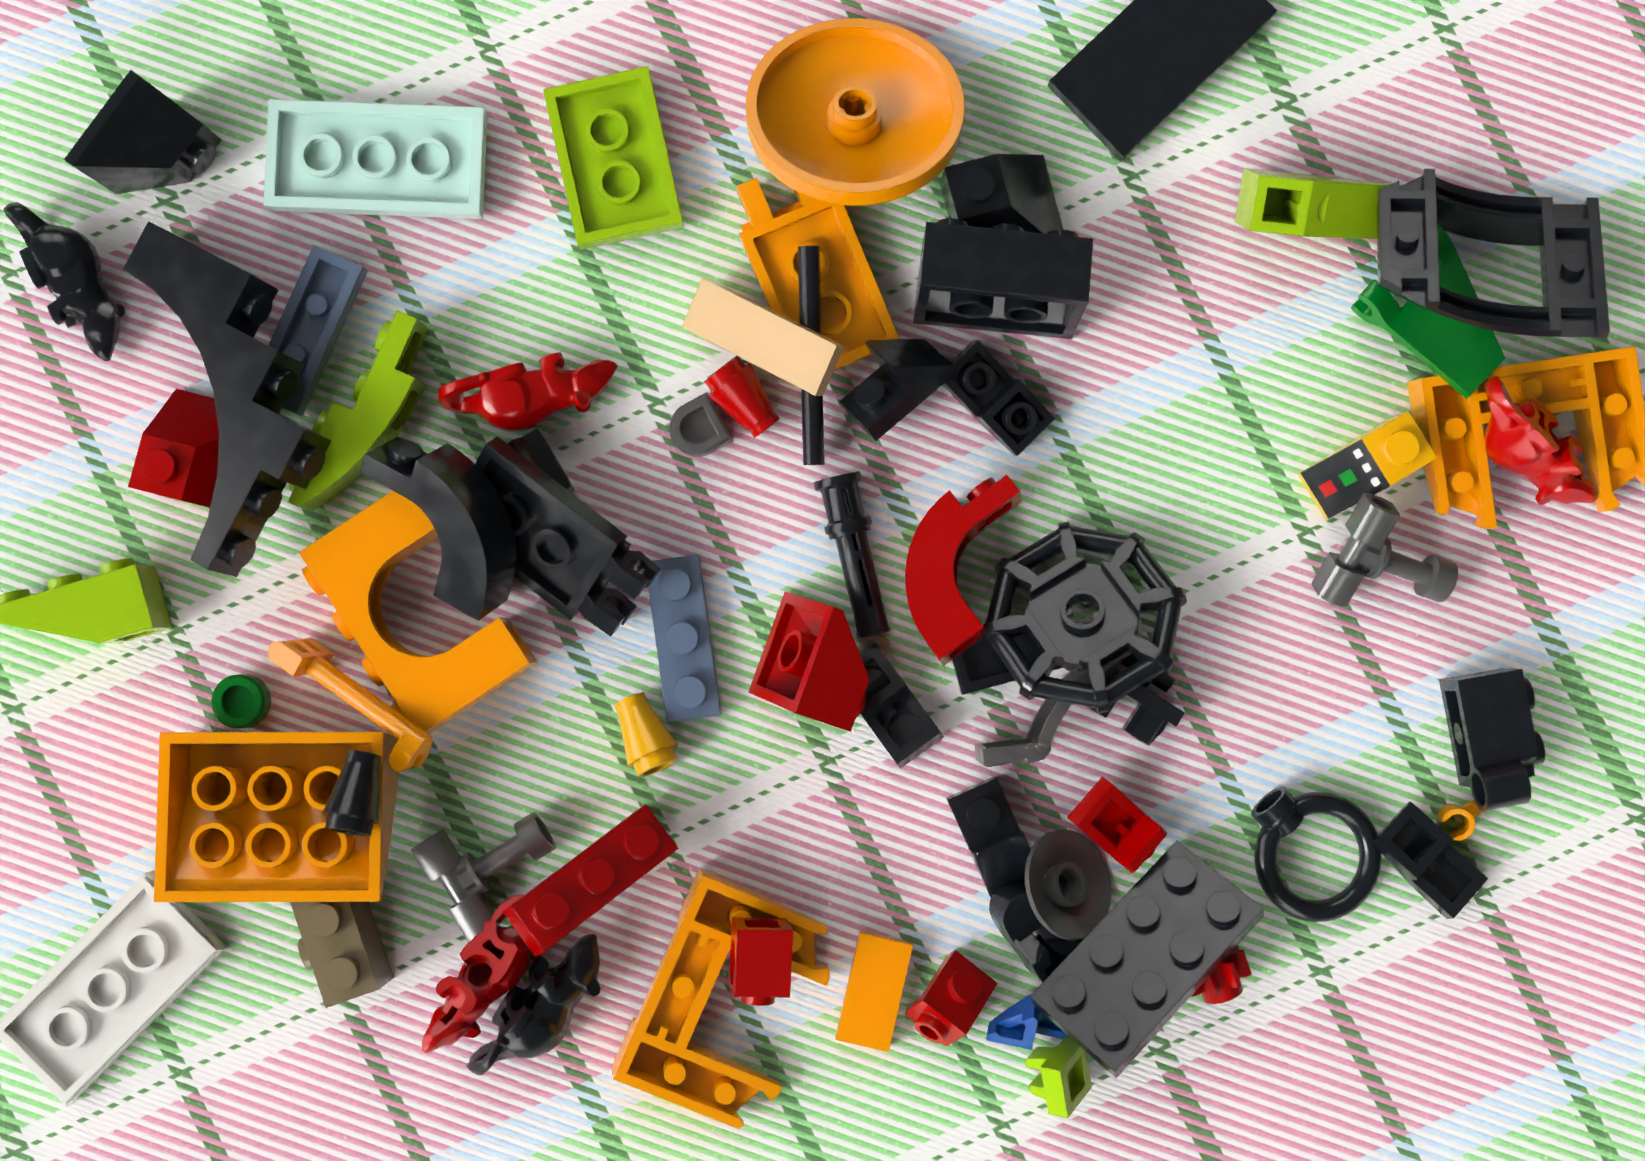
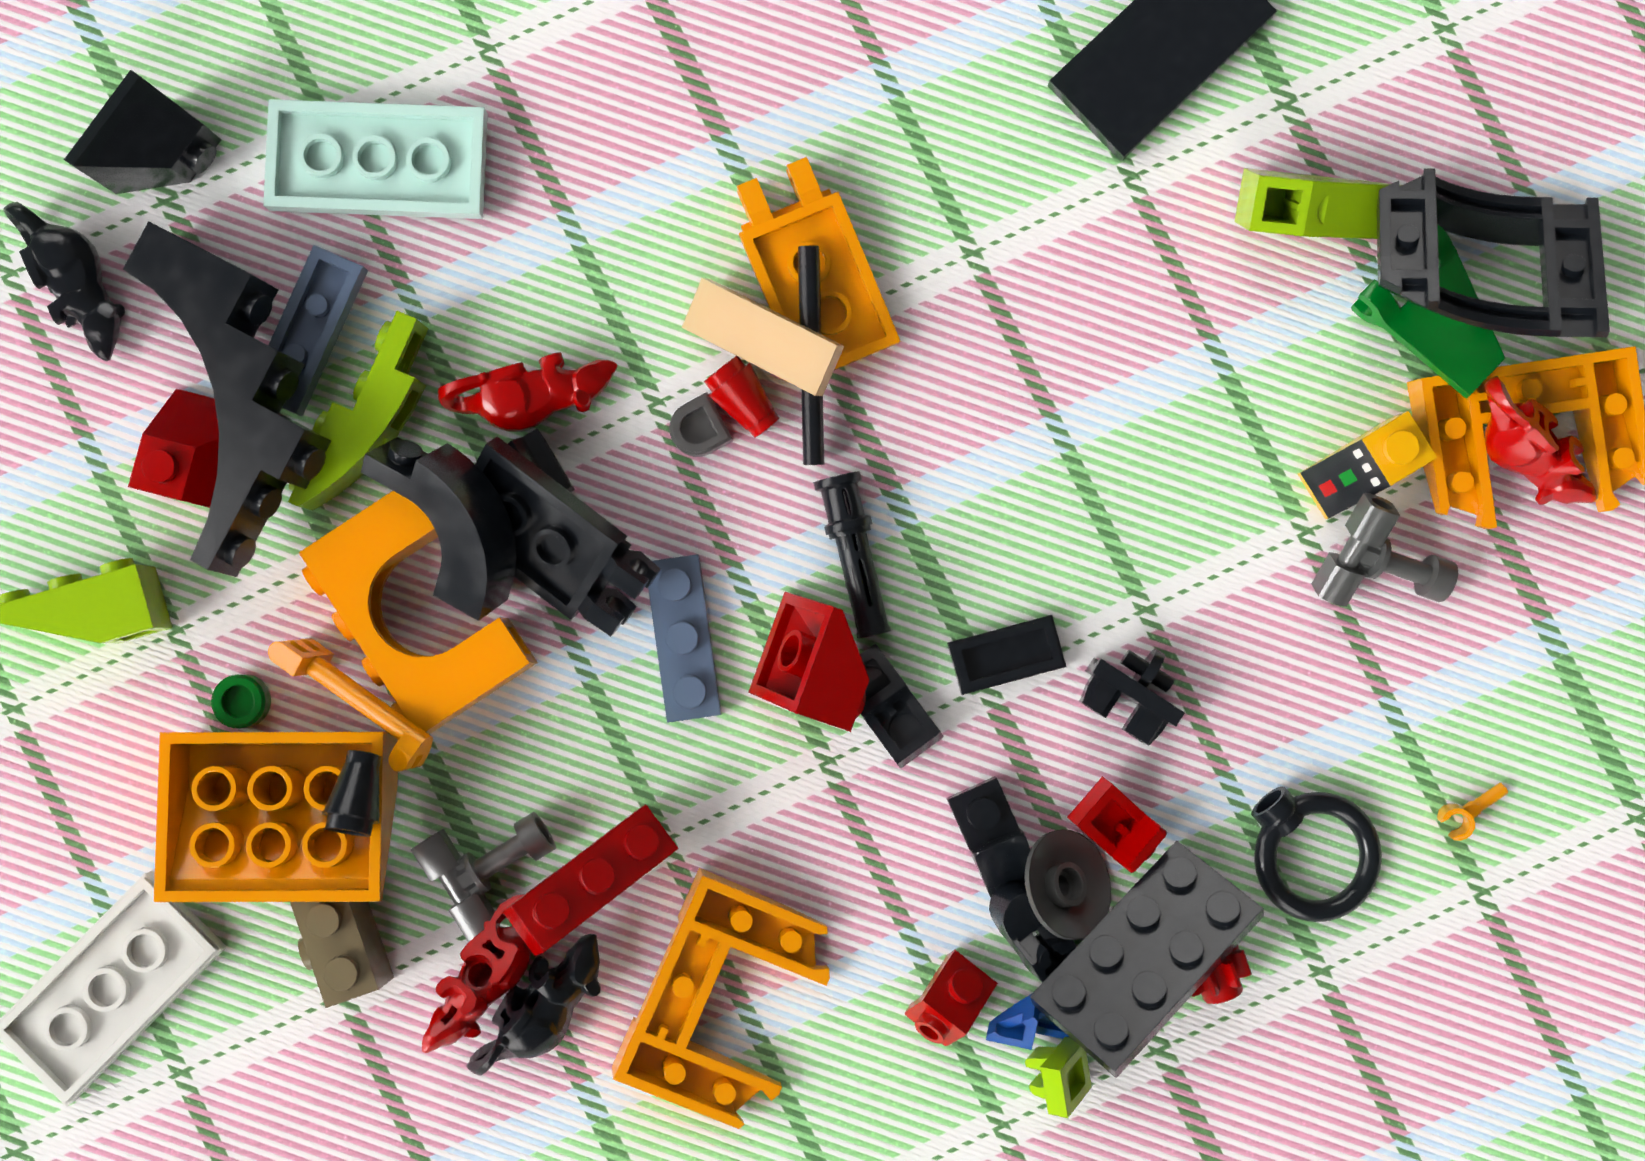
(613, 158): lime plate -> none
(644, 736): yellow cone -> none
(760, 959): red brick -> none
(854, 111): light orange dish -> none
(874, 990): light orange tile -> none
(906, 377): black slope -> none
(934, 560): red arch -> none
(997, 399): black slope -> none
(1002, 191): black slope -> none
(1003, 279): black slope -> none
(1041, 732): flat silver piece -> none
(1079, 644): black plate -> none
(1428, 861): black slope -> none
(1493, 735): black hinge -> none

